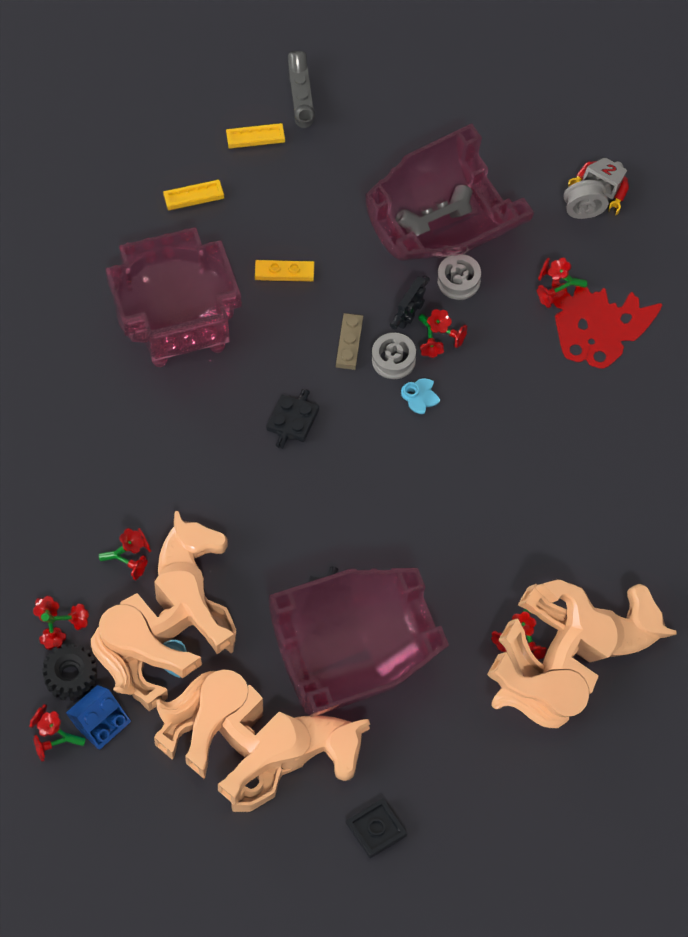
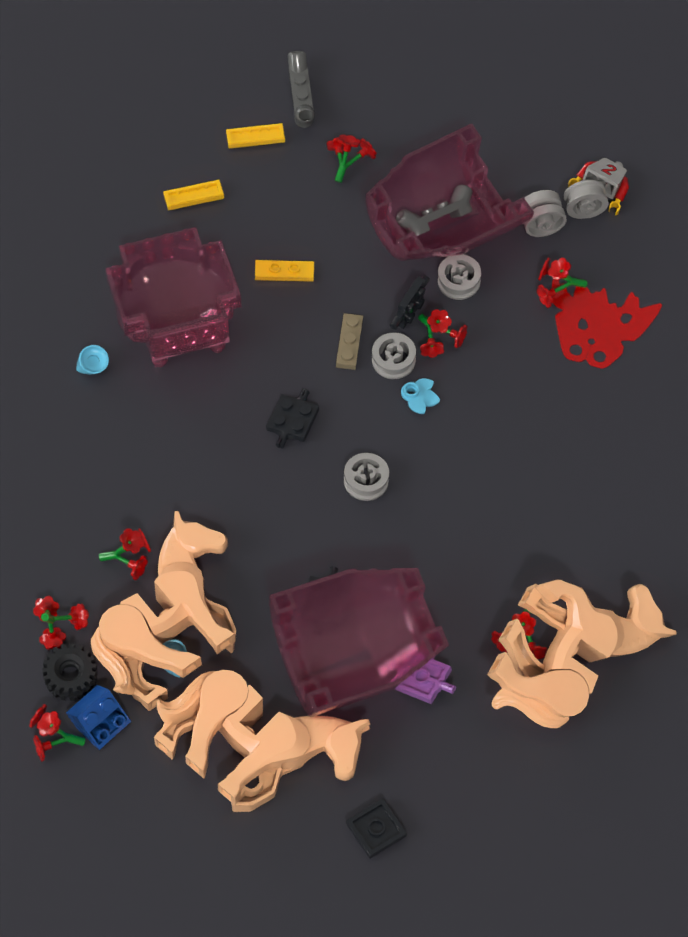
(92, 360): none -> medium azure piece
(344, 143): none -> red plant
(356, 480): none -> light grey wheel
(428, 682): none -> medium lavender plate
(548, 213): none -> light grey wheel

